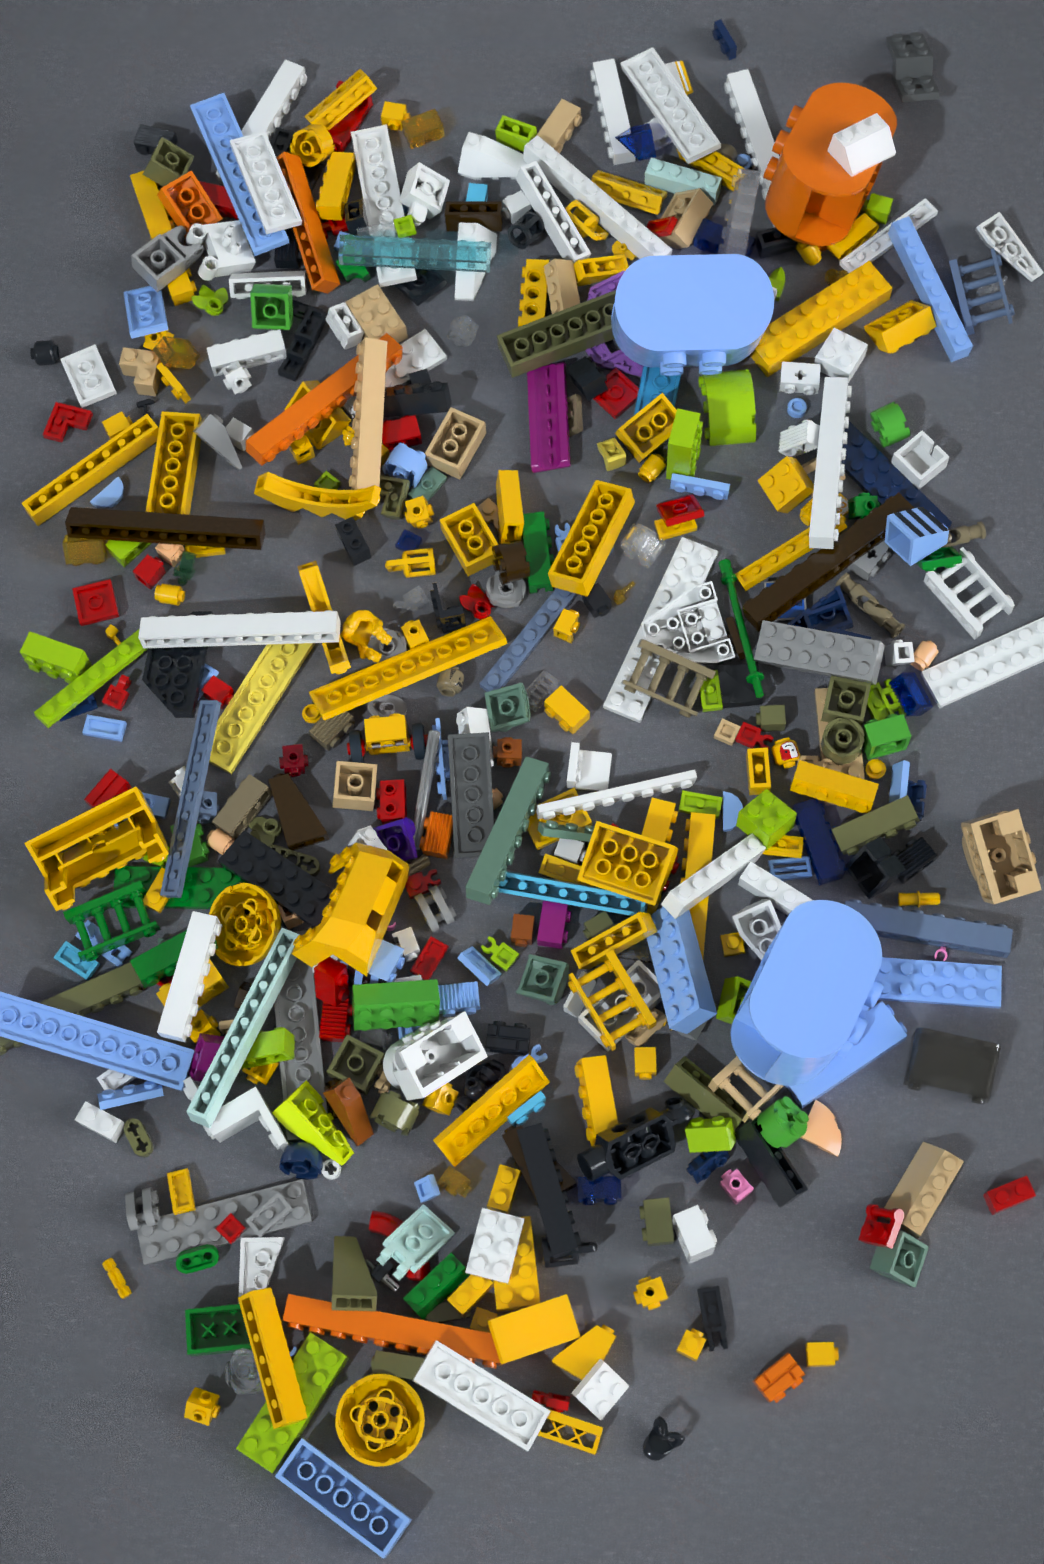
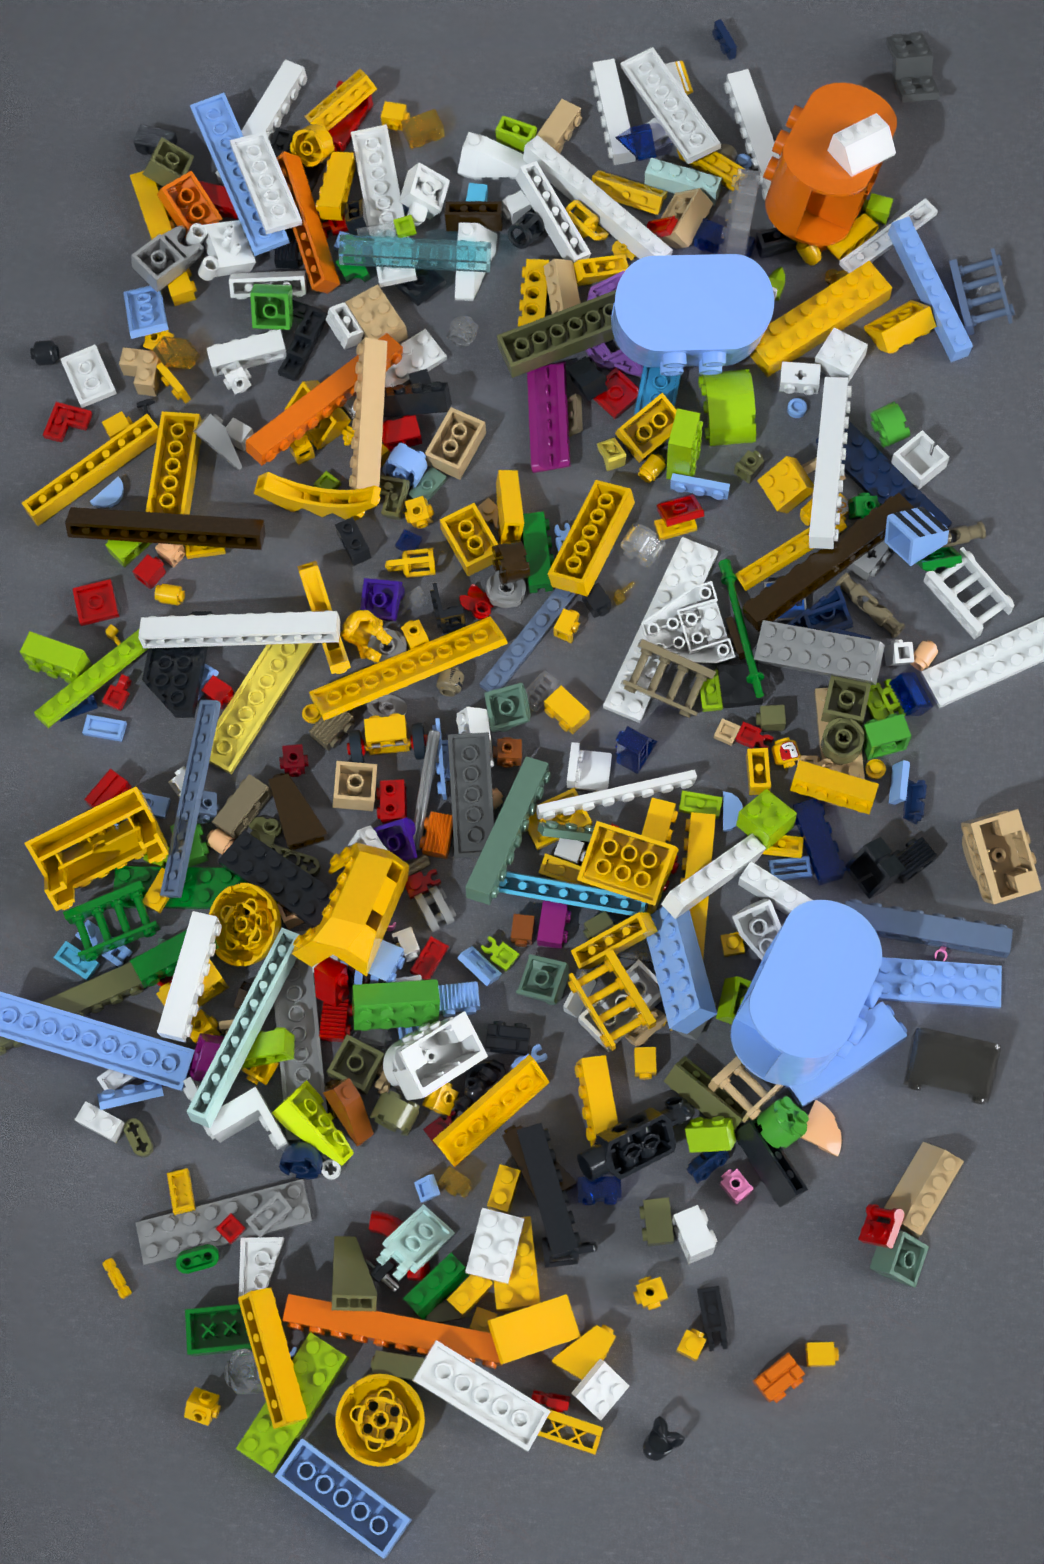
(84, 551): clear yellow brick -> none
(150, 1211): light grey brick -> none
(185, 569): clear green piece -> none
(209, 299): lime plate -> none
(382, 598): none -> dark purple slope
(438, 1126): none -> dark red plate
(534, 1104): medium azure plate -> none
(633, 748): none -> clear blue wedge
(749, 471): none -> olive brick
(799, 439): white brick -> none
(875, 824): olive brick -> none
(918, 899): yellow axle -> none
(999, 235): white wedge -> none
(1009, 1195): red brick -> none

